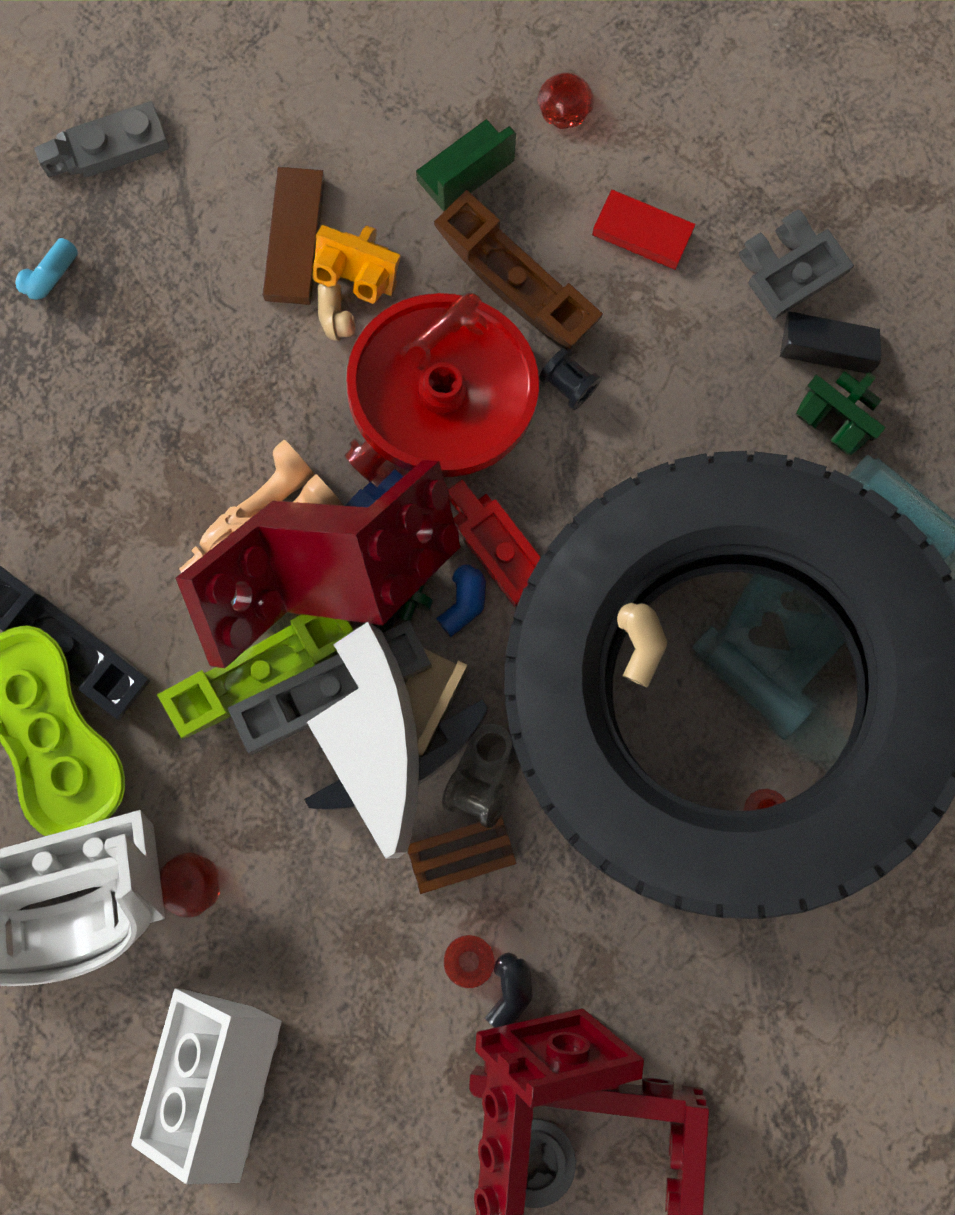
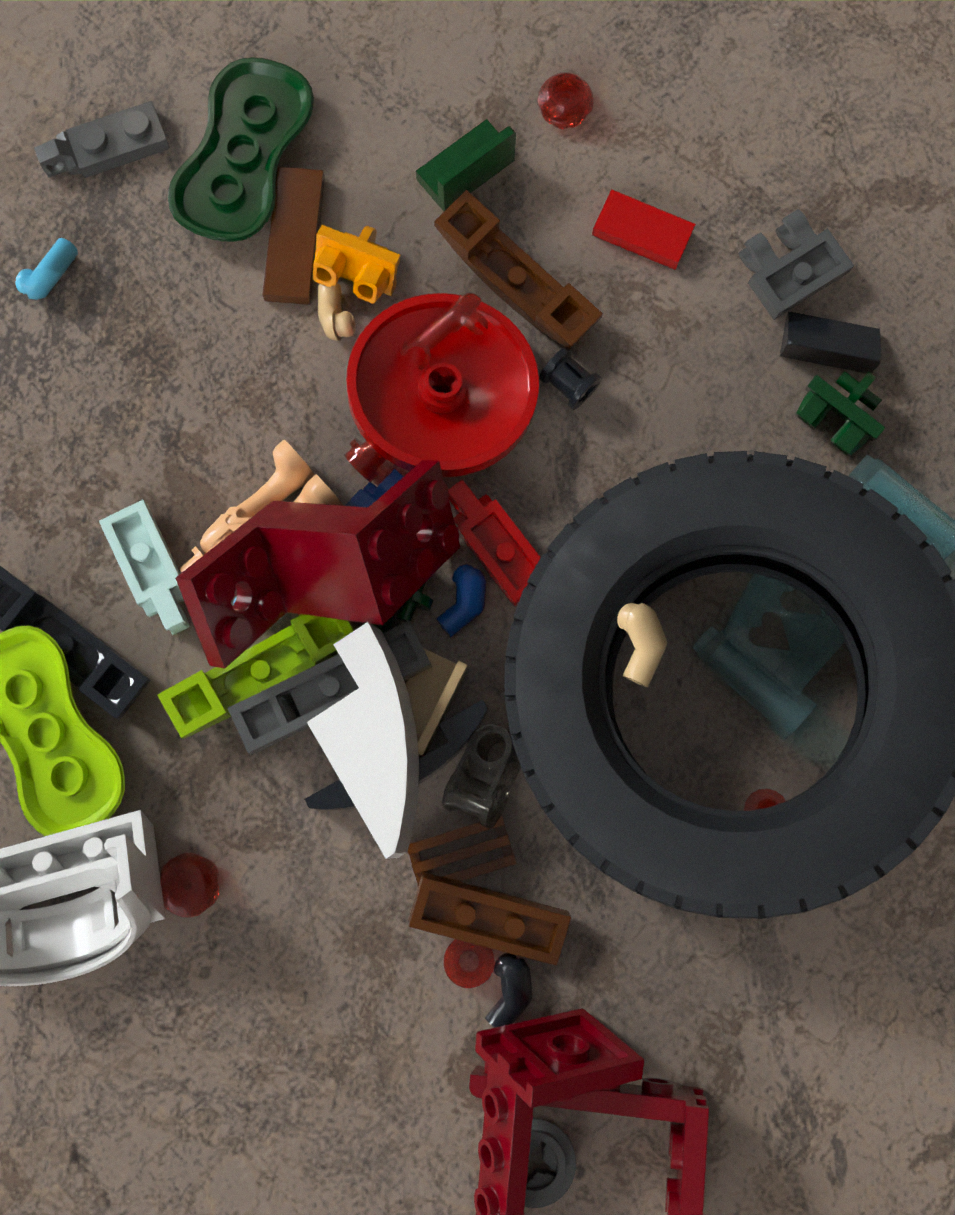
(146, 564): none -> light aqua hinge
(206, 1088): white slope -> none
(230, 178): none -> dark green plate
(489, 918): none -> reddish brown plate

